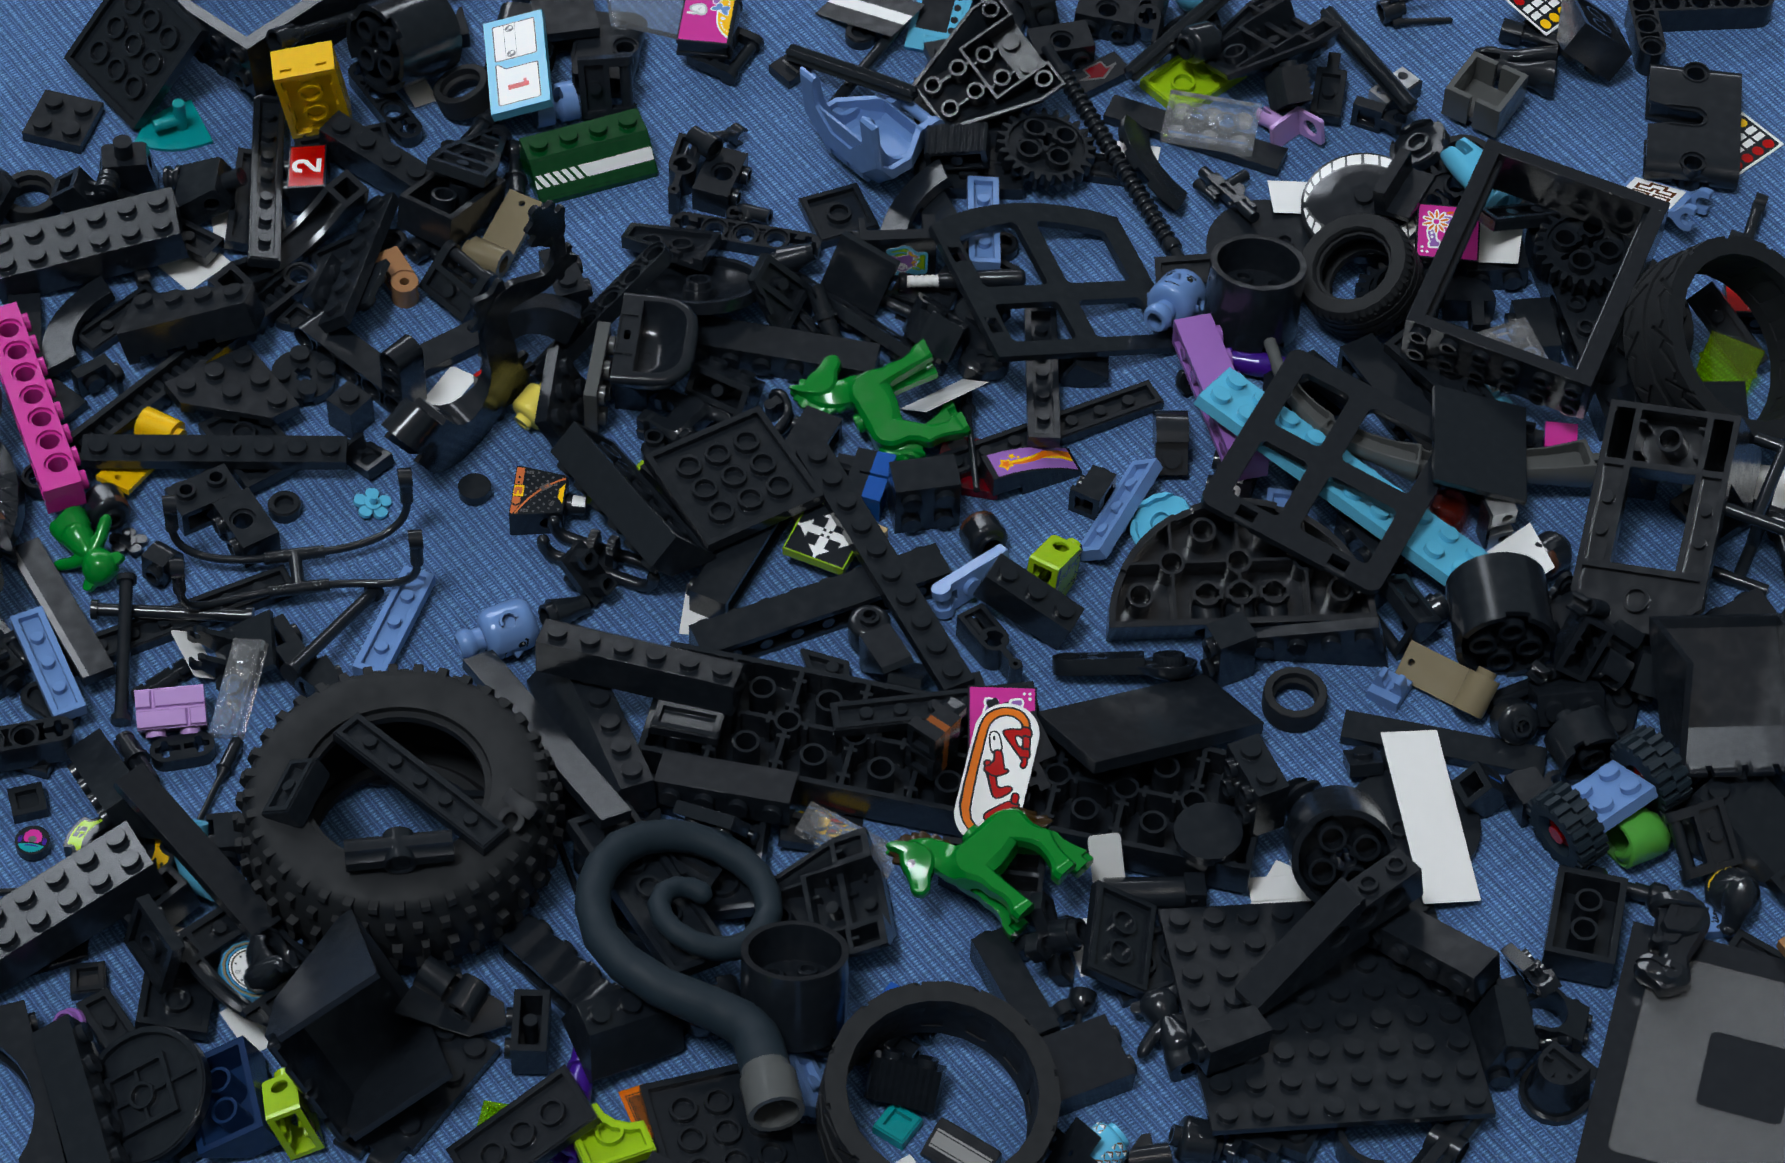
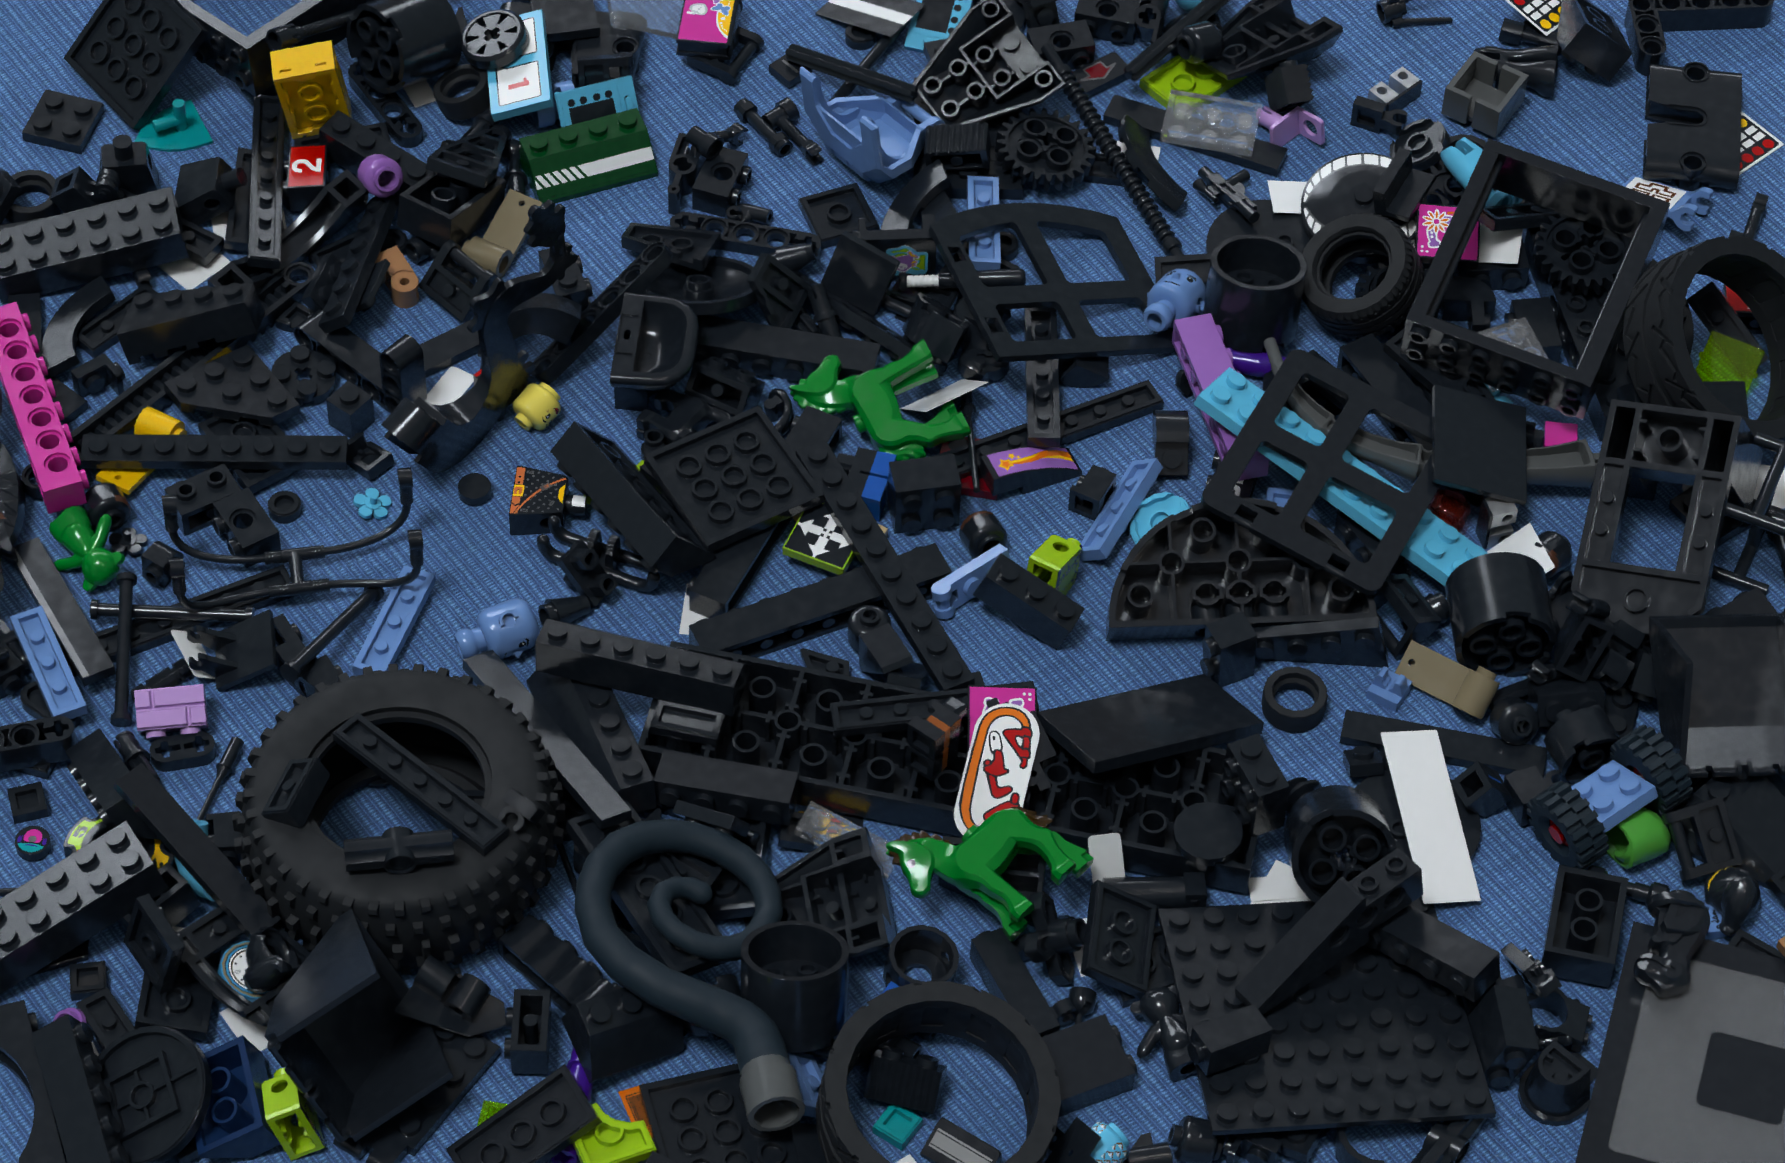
(170, 176): black bush -> none
(238, 688): clear plate -> none
(380, 175): none -> medium lavender head
(494, 39): none -> black wheel
(559, 396): black plate -> none
(595, 100): none -> medium azure container
(597, 385): dark grey plate -> none
(748, 112): none -> black bar
(782, 117): none -> black brick
(922, 948): none -> black piece
(988, 642): black piece -> none
(1163, 665): black beam -> none
(1329, 90): black hinge -> none
(1372, 63): black axle -> none

